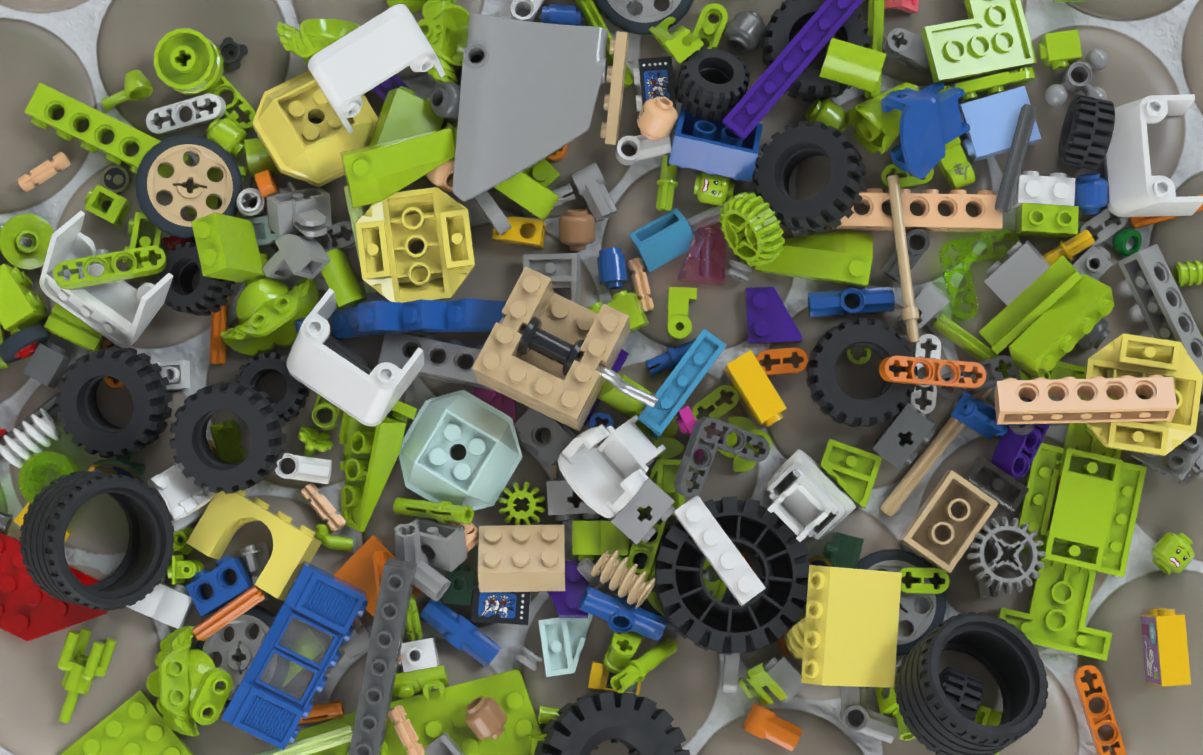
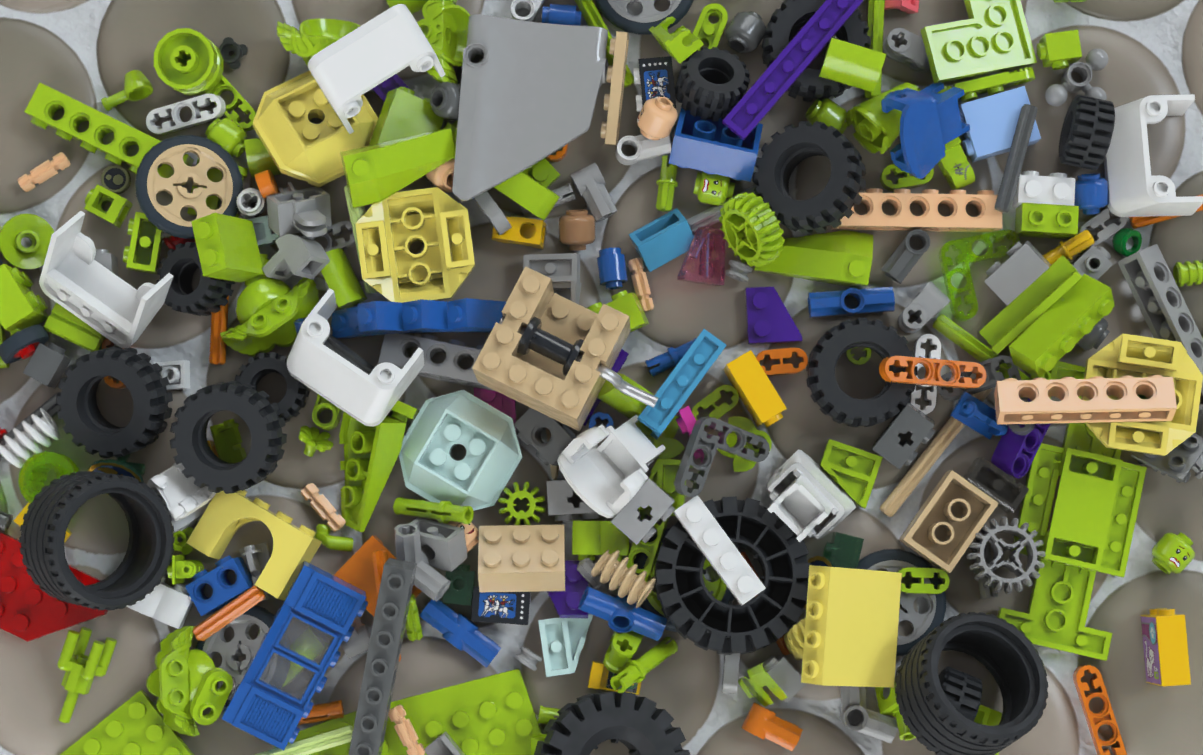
(110, 271): lime beam -> none
(307, 469): white piece -> none
(419, 654): white brick -> none
(421, 680): lime plate -> none
(485, 718): medium nougat head -> none
(678, 323): lime leg -> none
(910, 313): tan bar -> none

